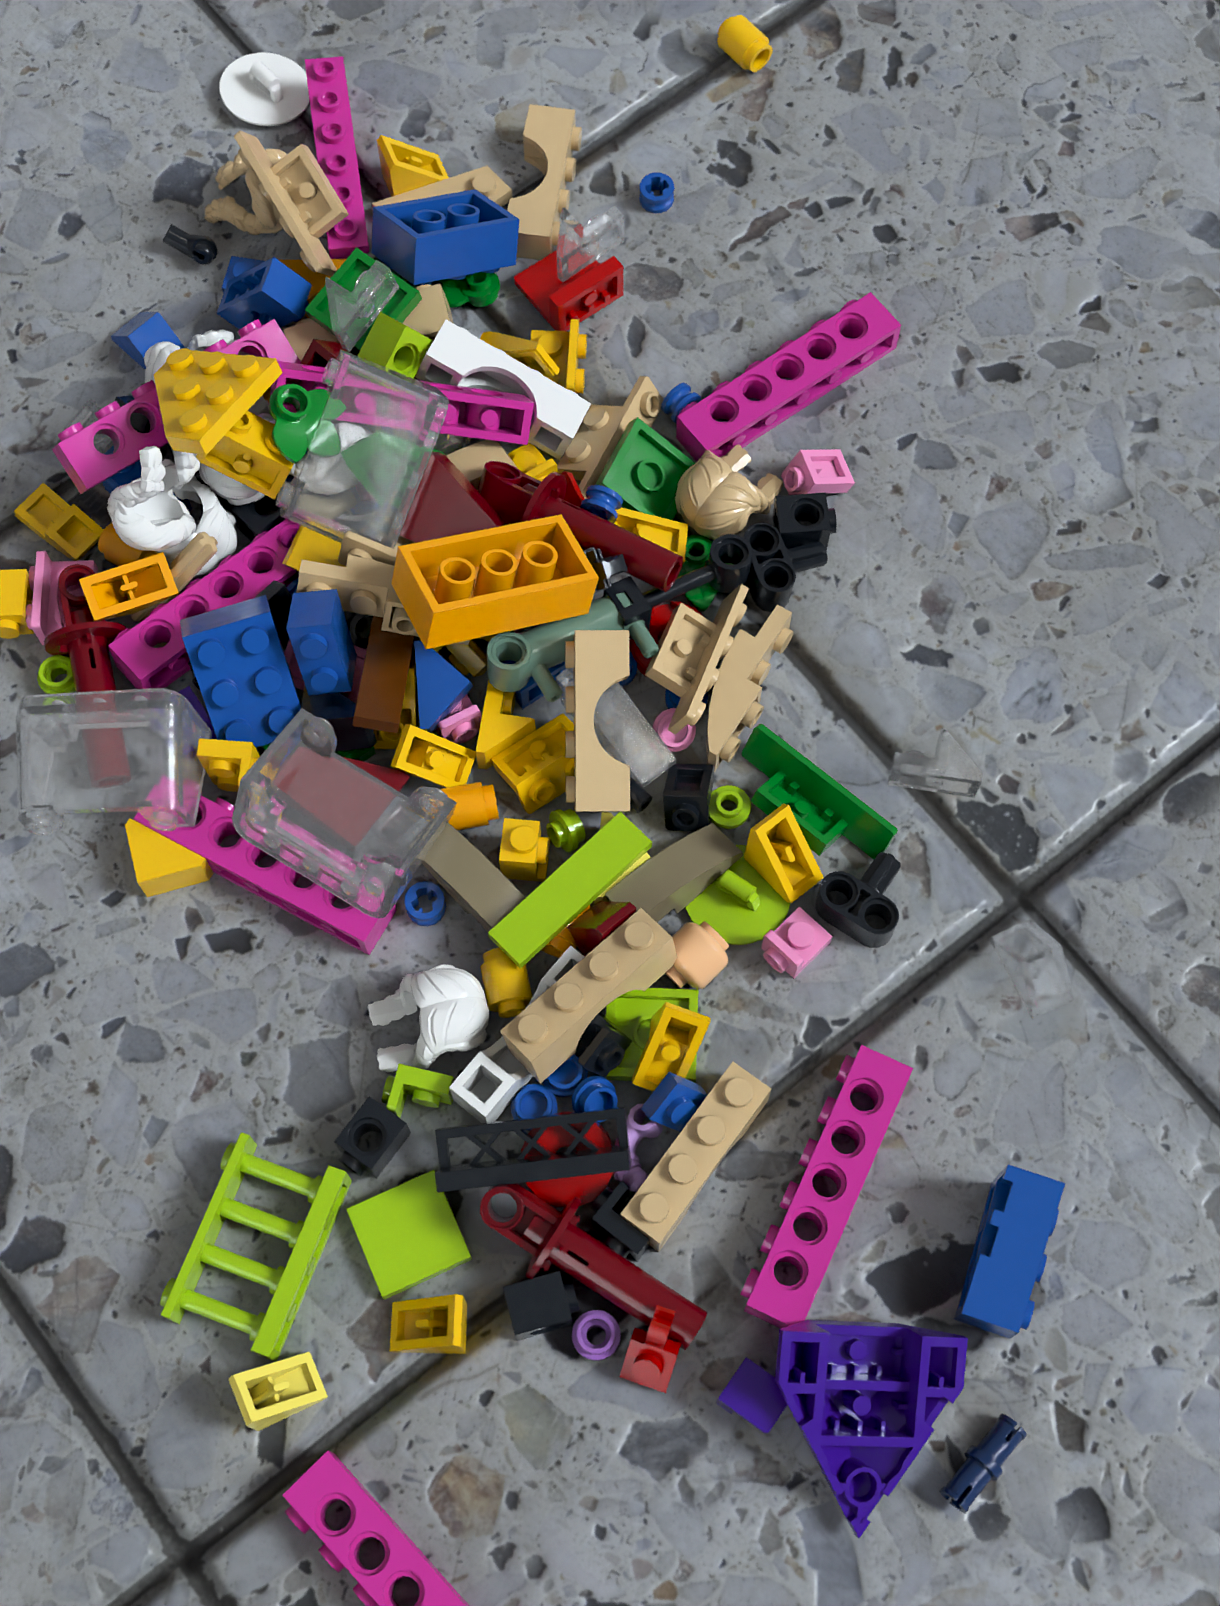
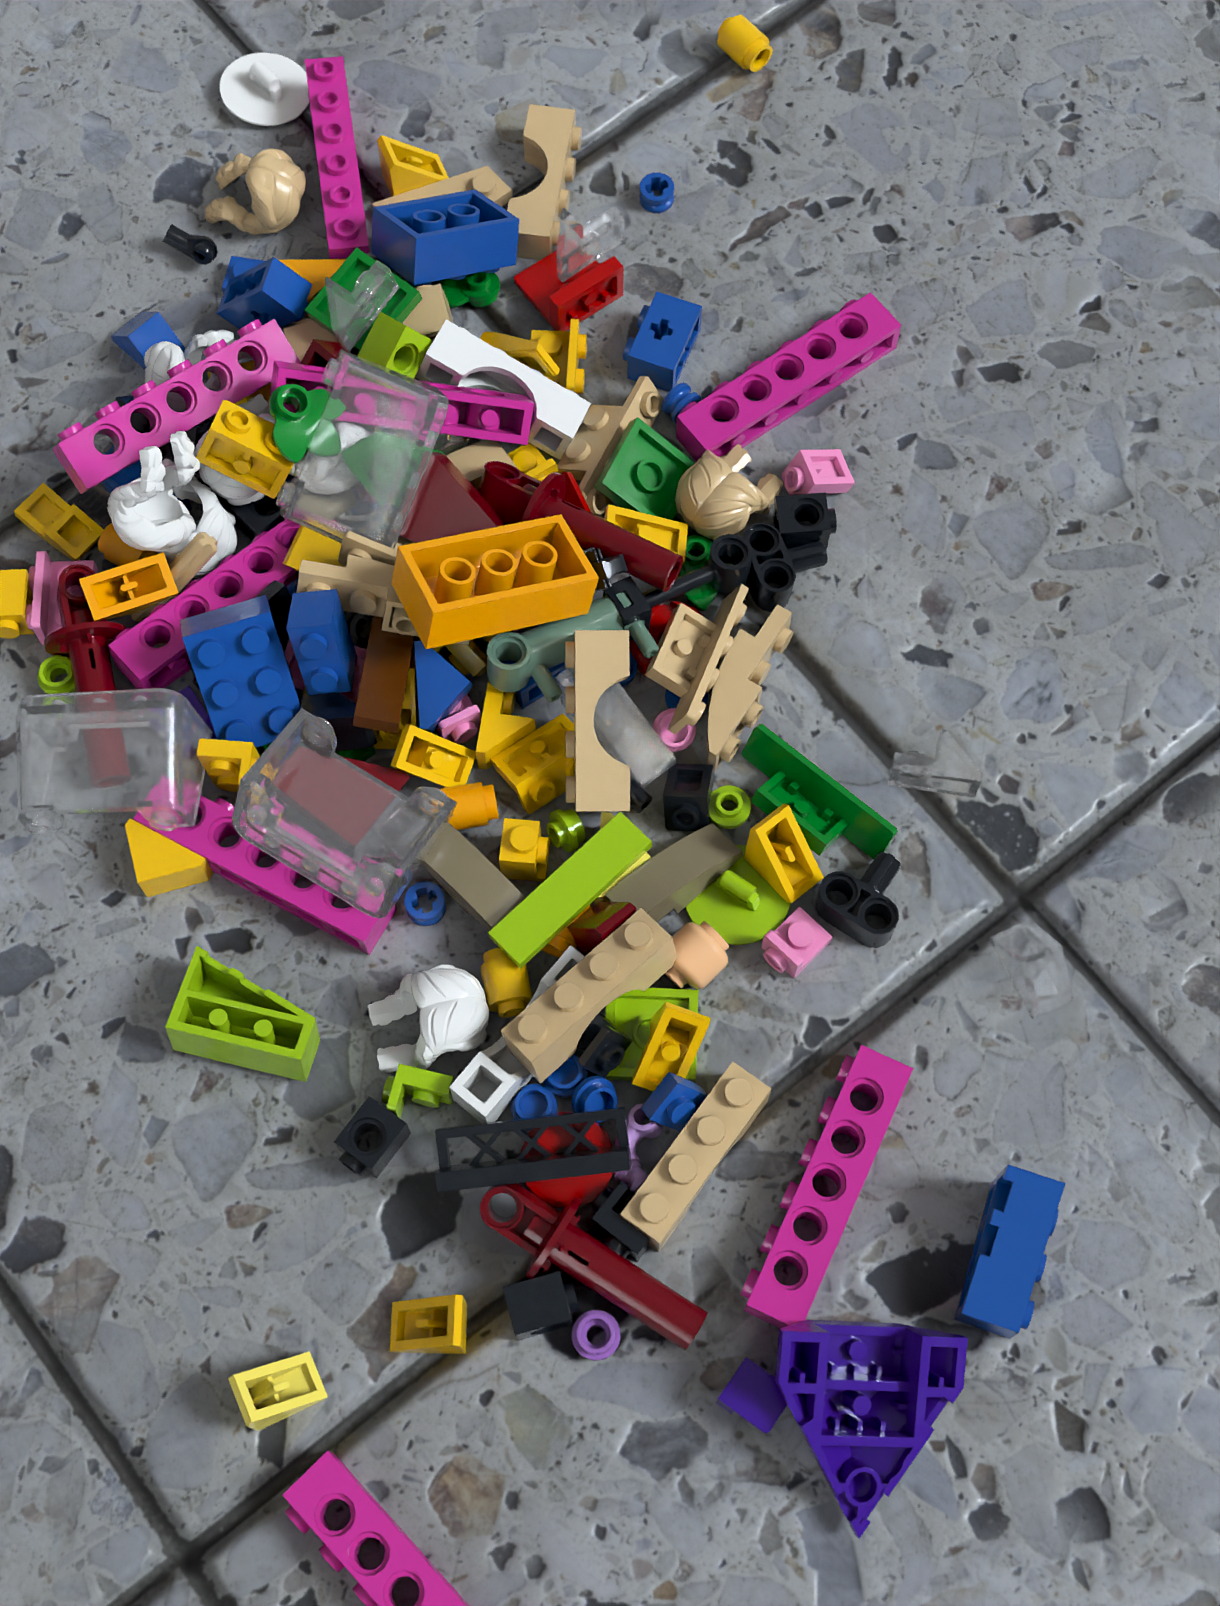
(208, 394): yellow plate -> none
(239, 1022): none -> lime wedge
(286, 1283): lime fence -> none
(301, 195): tan bracket -> none
(408, 1235): lime tile -> none
(602, 502): blue bush -> none
(650, 1353): red plate -> none
(663, 340): none -> blue brick
(983, 1463): dark blue pin -> none

